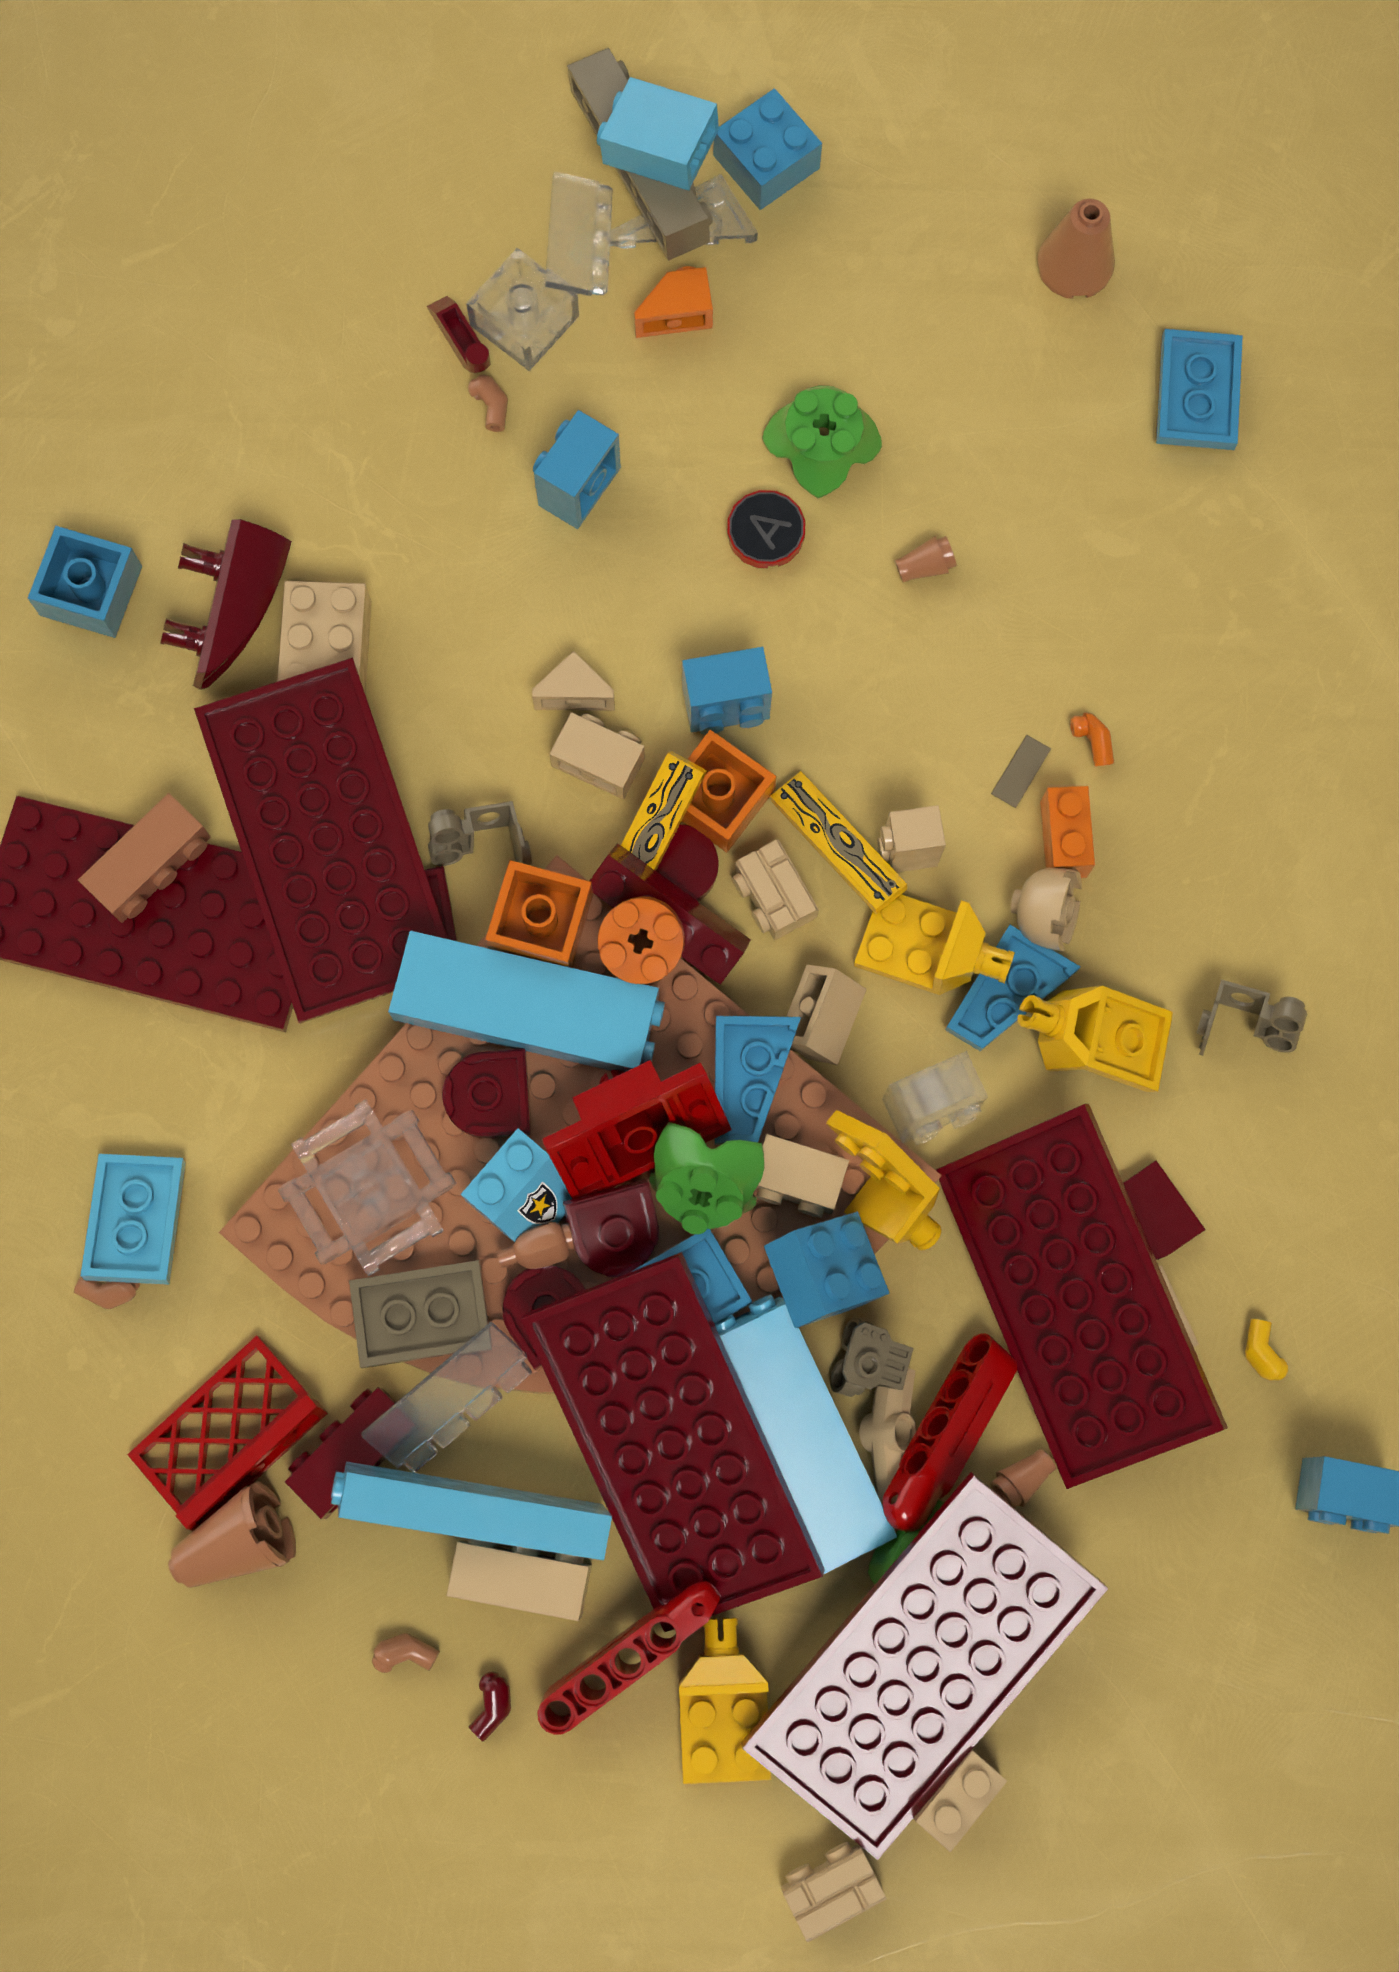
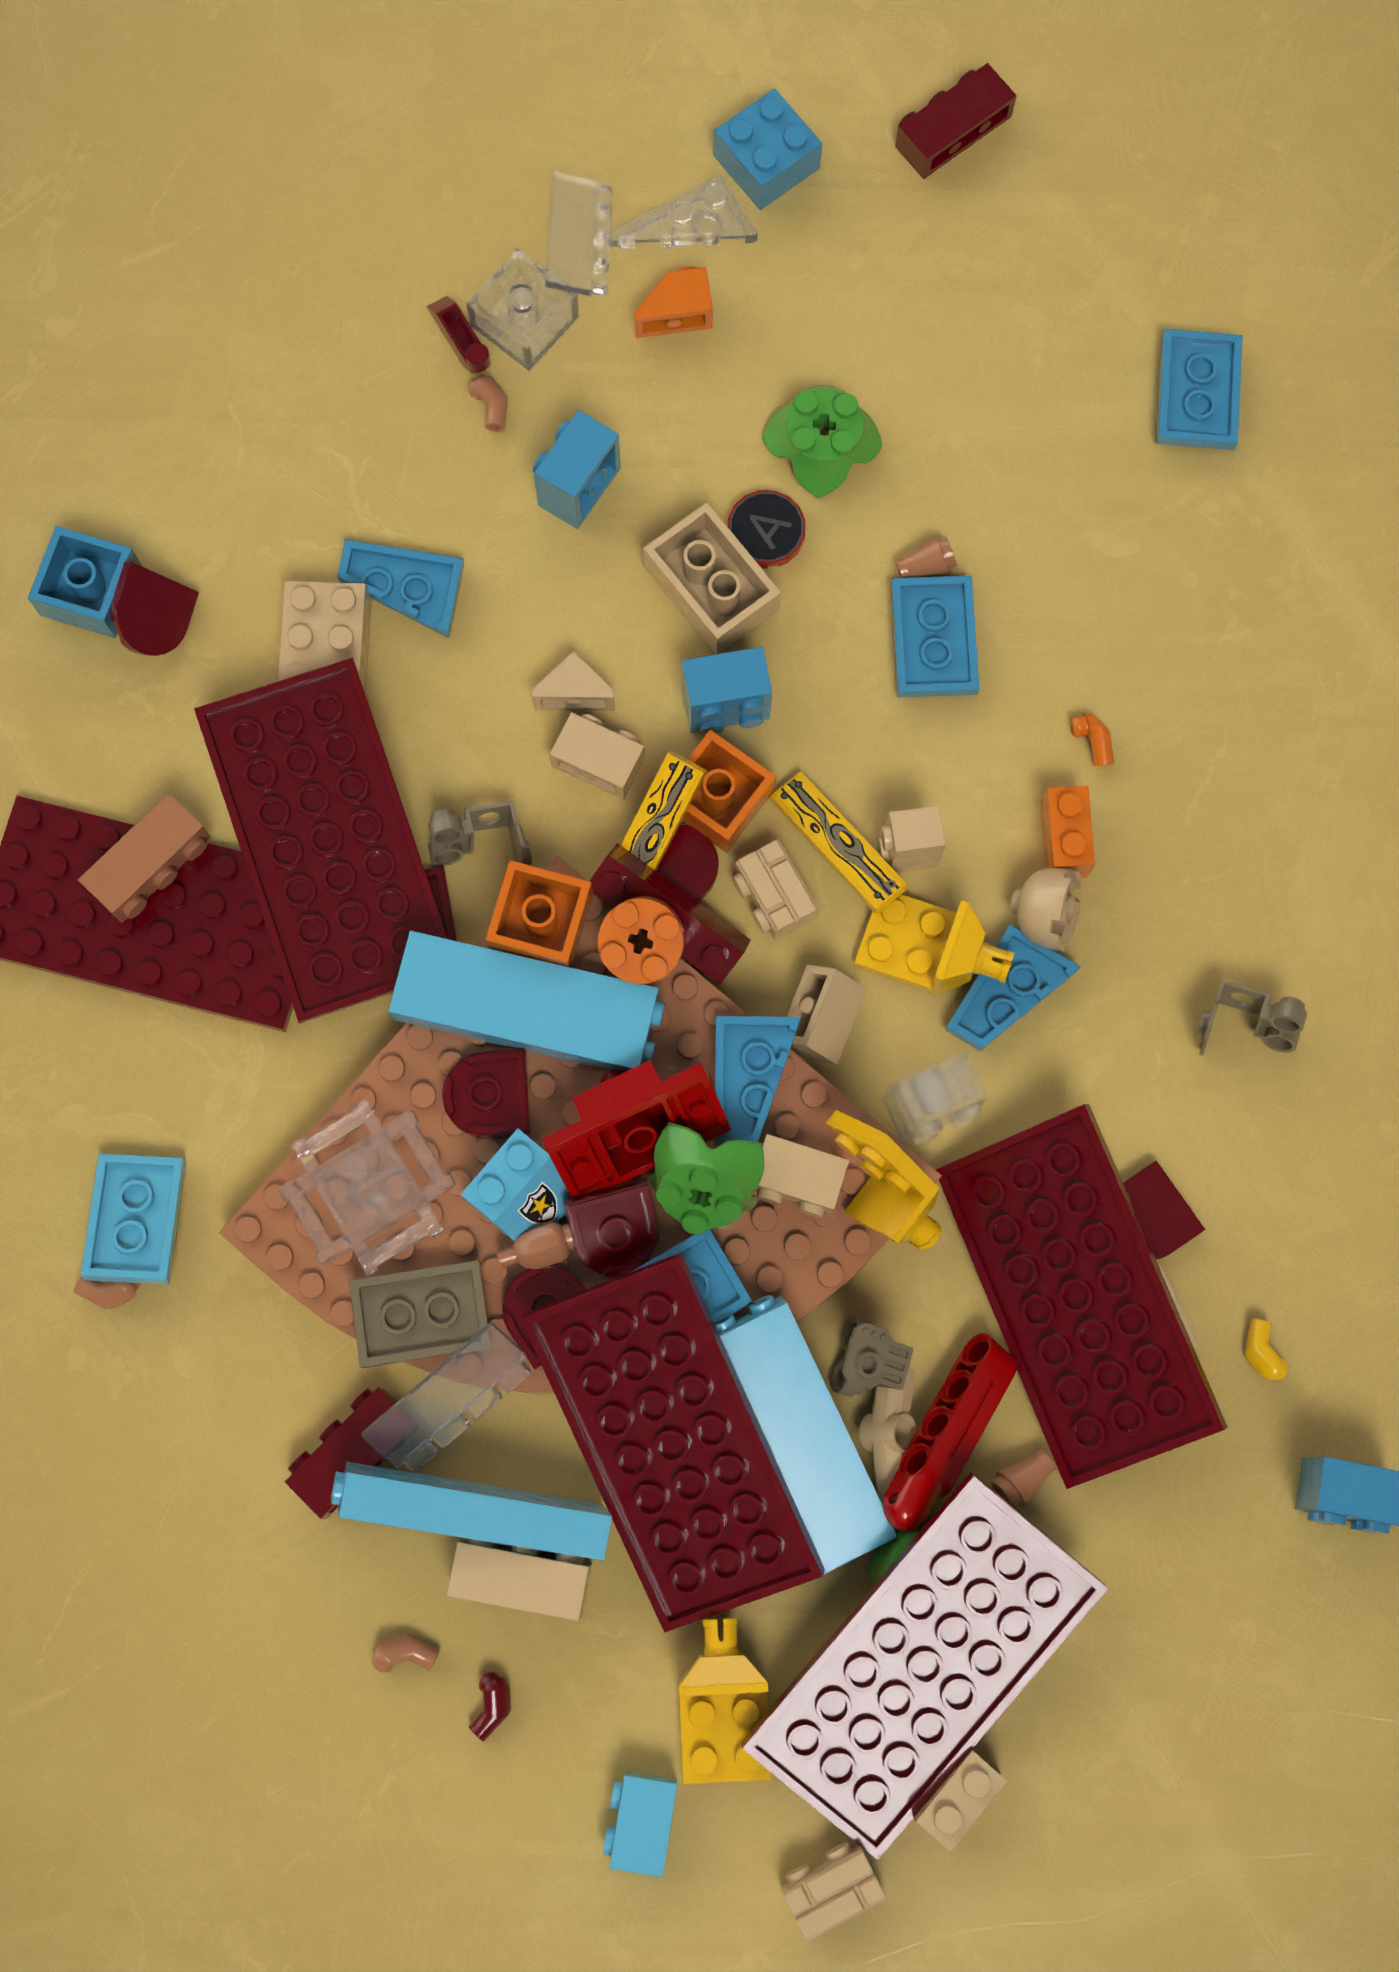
(150, 610): none -> dark red tile
(235, 1540): nougat cone -> none
(244, 588): dark red piece -> none
(256, 1455): red fence -> none
(406, 580): none -> dark azure wing
(642, 1823): none -> medium azure brick
(658, 133): medium azure brick -> none
(669, 211): dark tan brick -> none
(681, 1612): red piece -> none
(711, 578): none -> tan brick
(826, 1269): dark azure brick -> none
(934, 636): none -> dark azure plate
(955, 120): none -> dark red brick
(1021, 771): dark tan sticker -> none
(1079, 251): nougat cone -> none
(1101, 1034): yellow plate -> none

